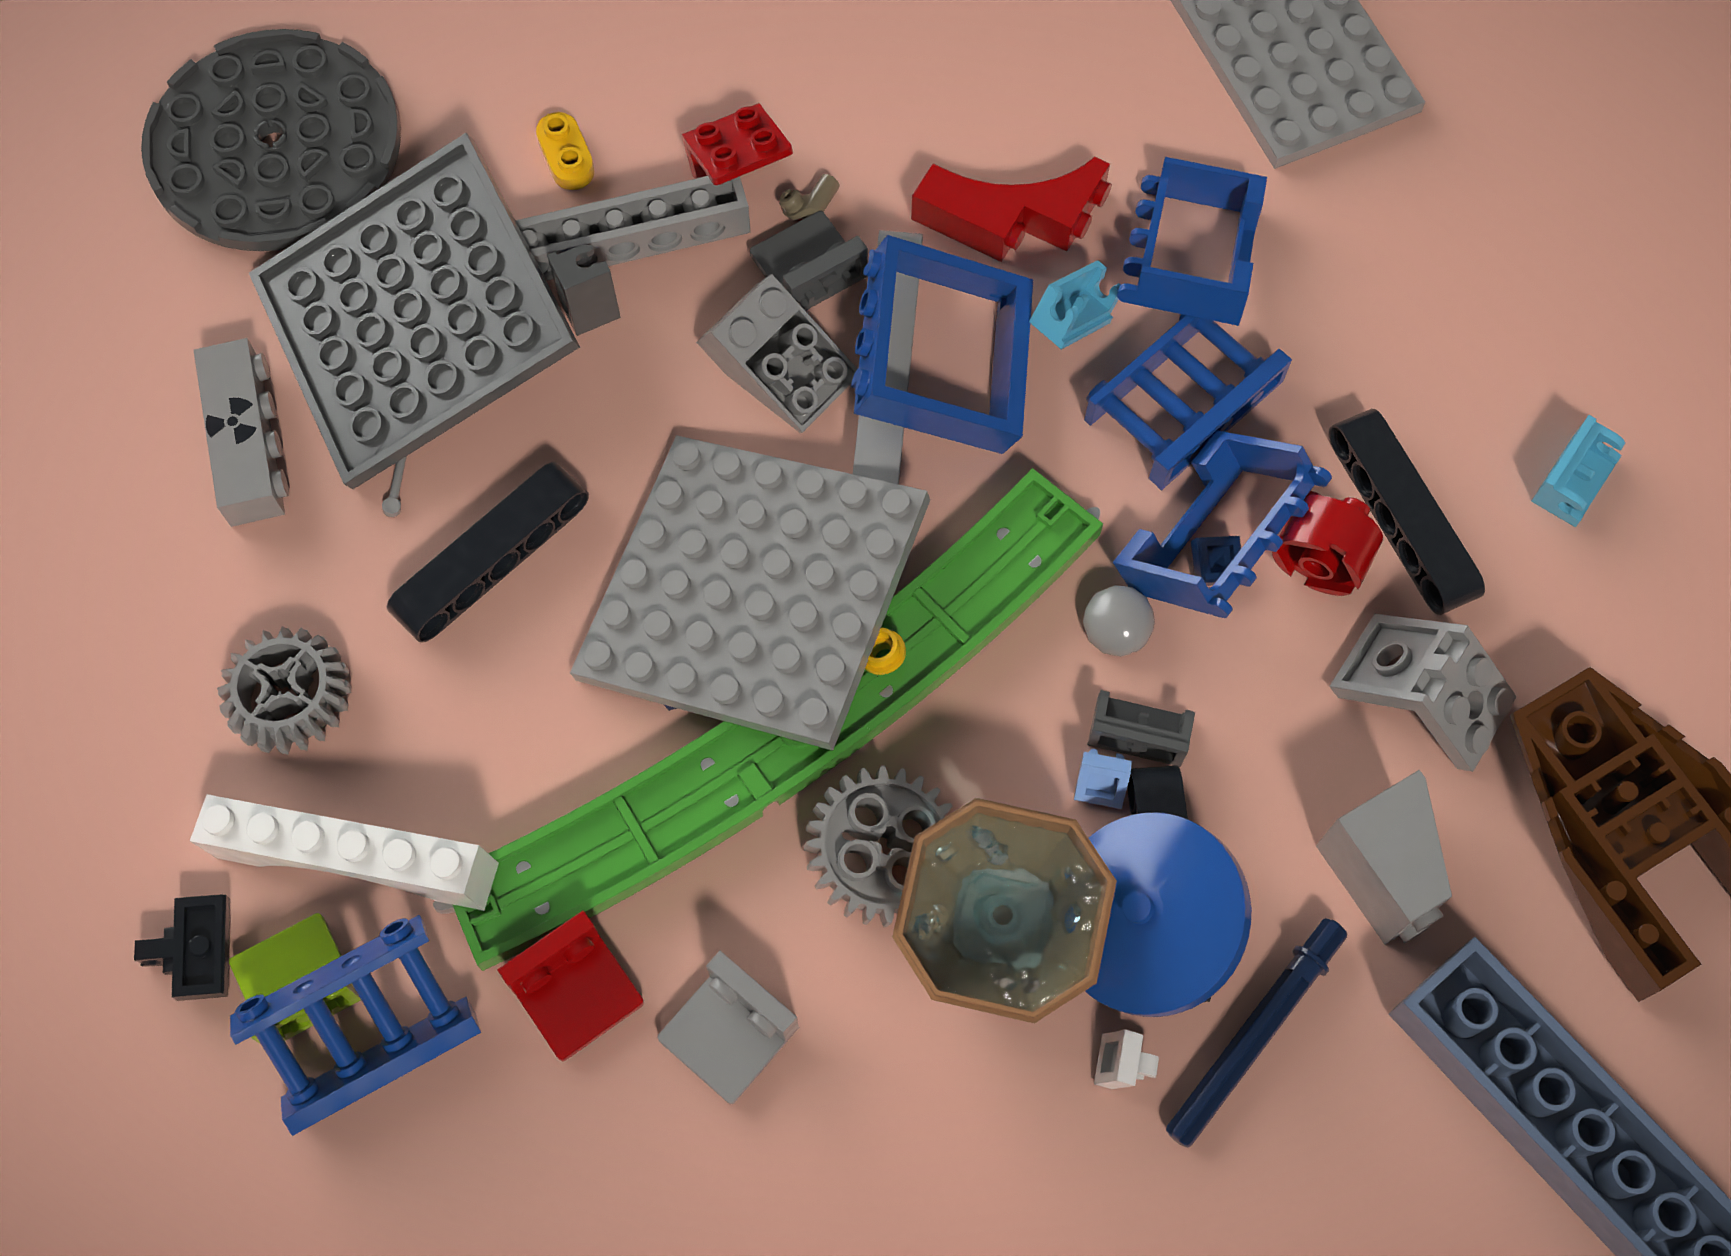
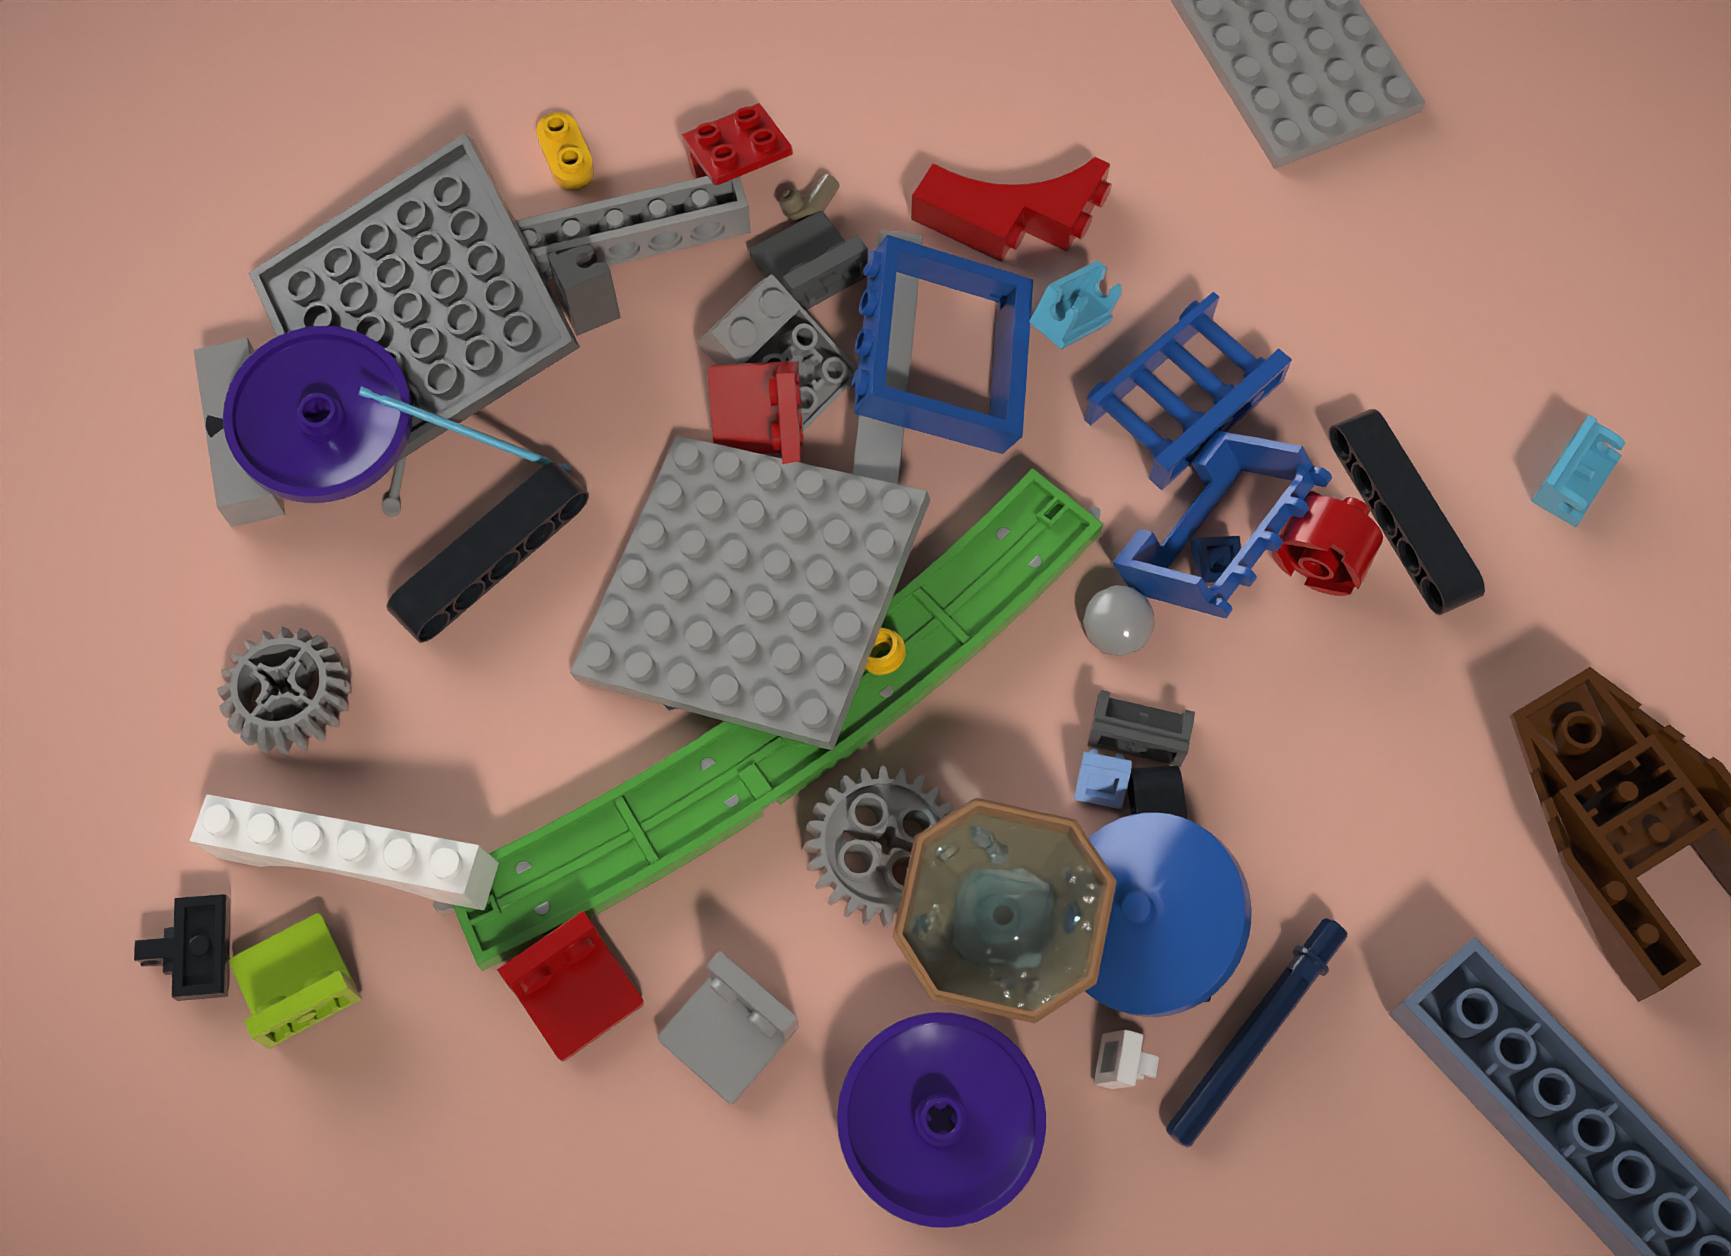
(209, 129): dark grey plate -> none
(300, 419): none -> dark purple dish
(355, 1072): blue fence -> none
(458, 428): none -> medium azure piece
(758, 408): none -> red bracket
(941, 1120): none -> dark purple dish
(1184, 292): blue hinge -> none
(1391, 860): light grey slope -> none
(1439, 677): light grey bracket -> none

